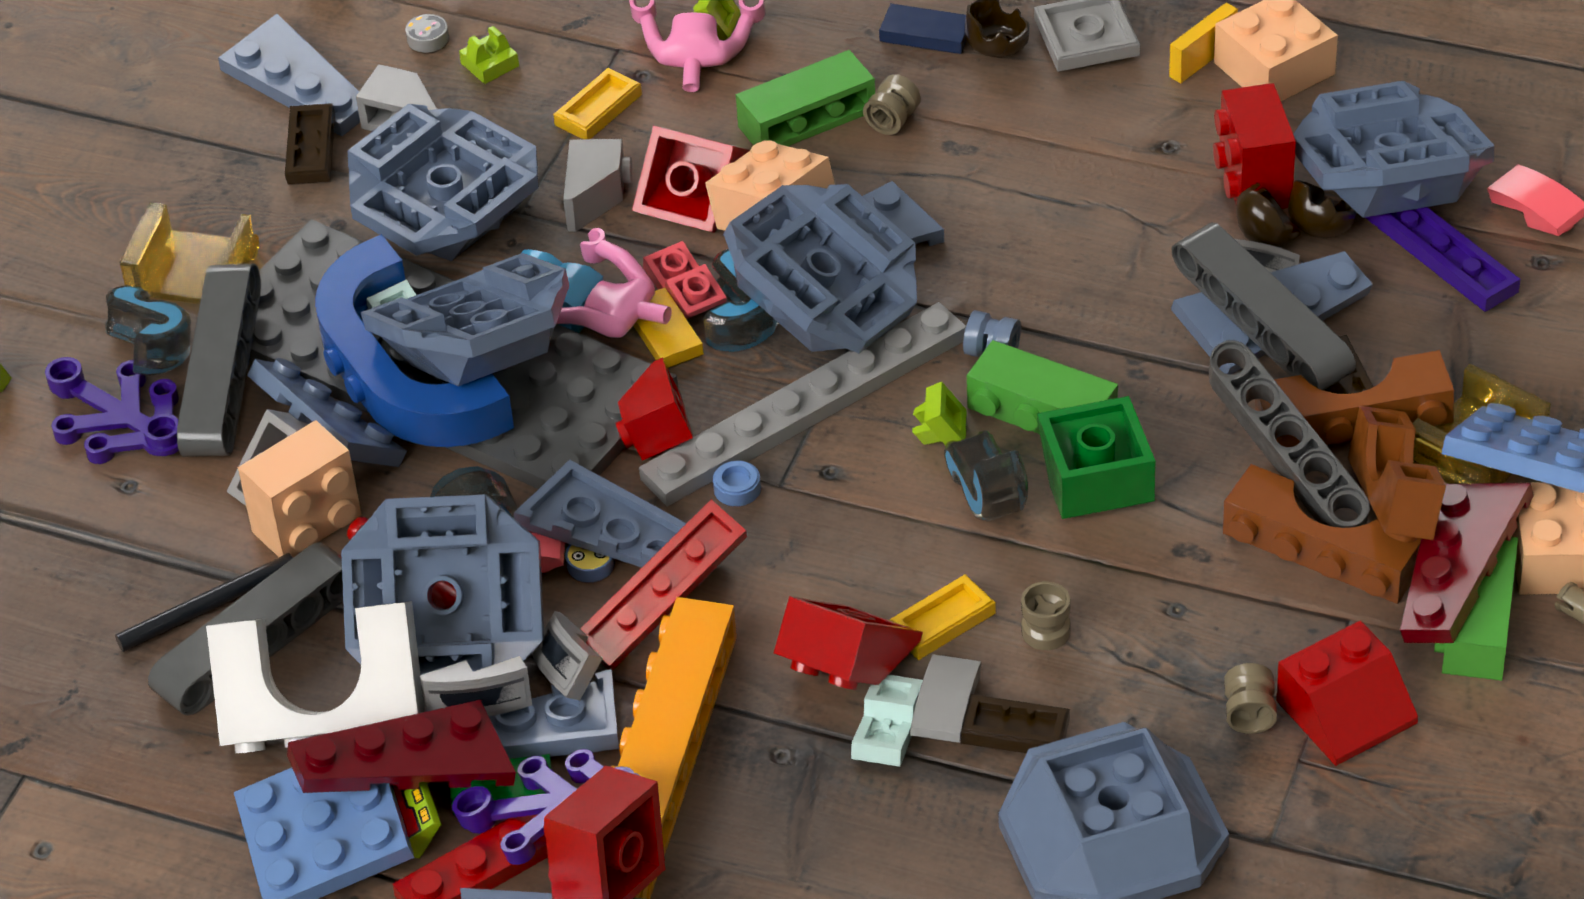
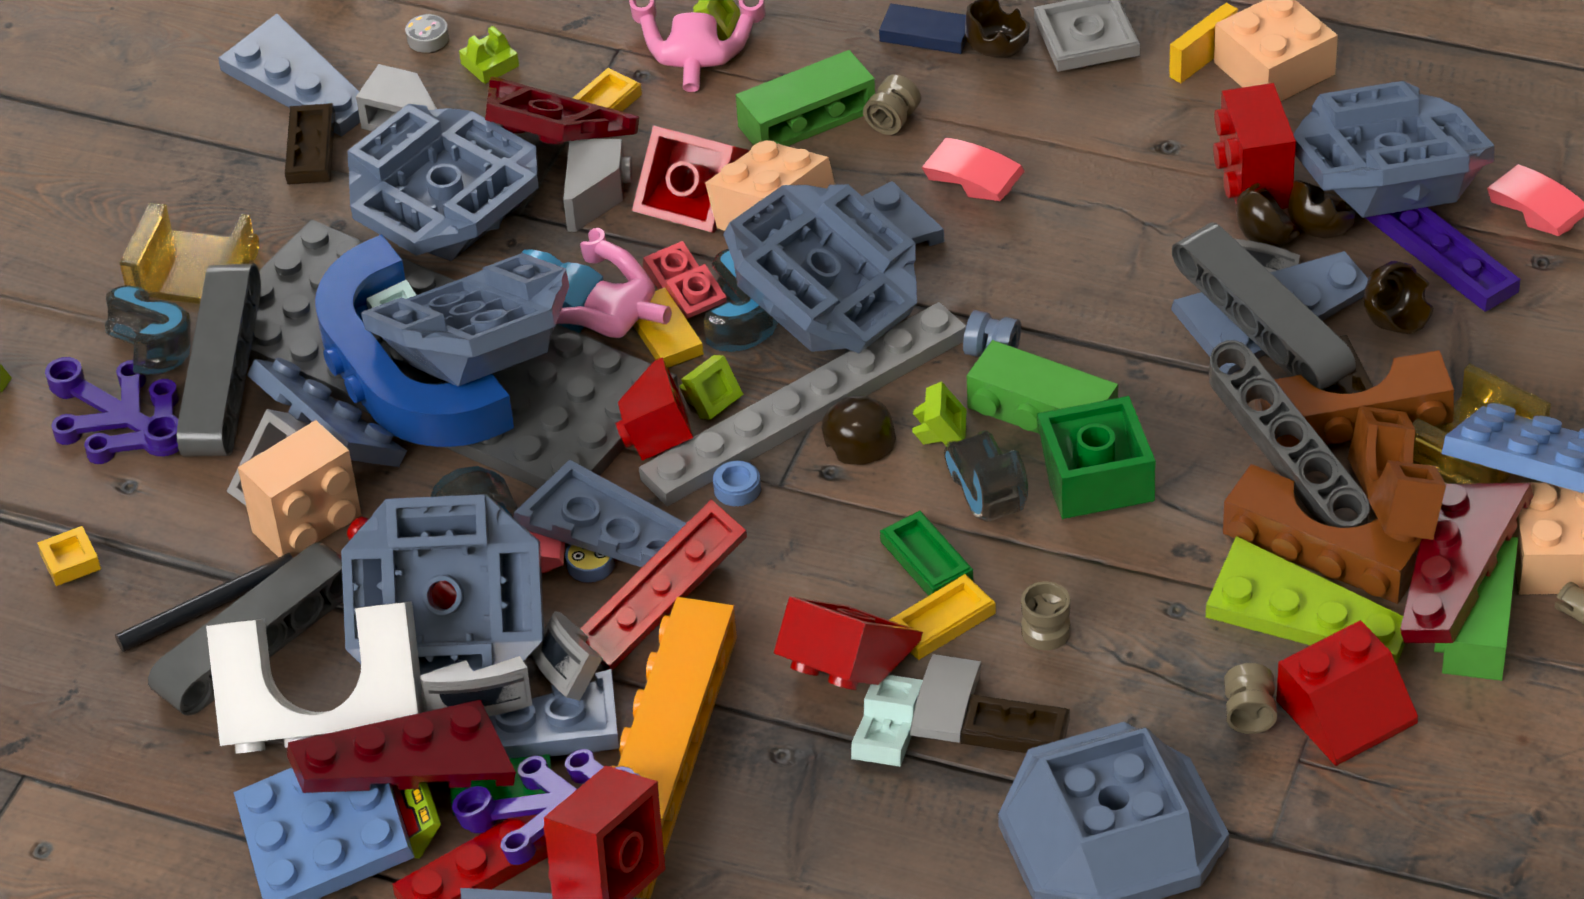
(69, 556): none -> yellow plate
(553, 115): none -> dark red wing
(711, 387): none -> lime tile
(859, 430): none -> dark brown hair
(924, 552): none -> green tile
(977, 168): none -> coral slope
(1291, 602): none -> lime wing
(1397, 298): none -> dark brown hair

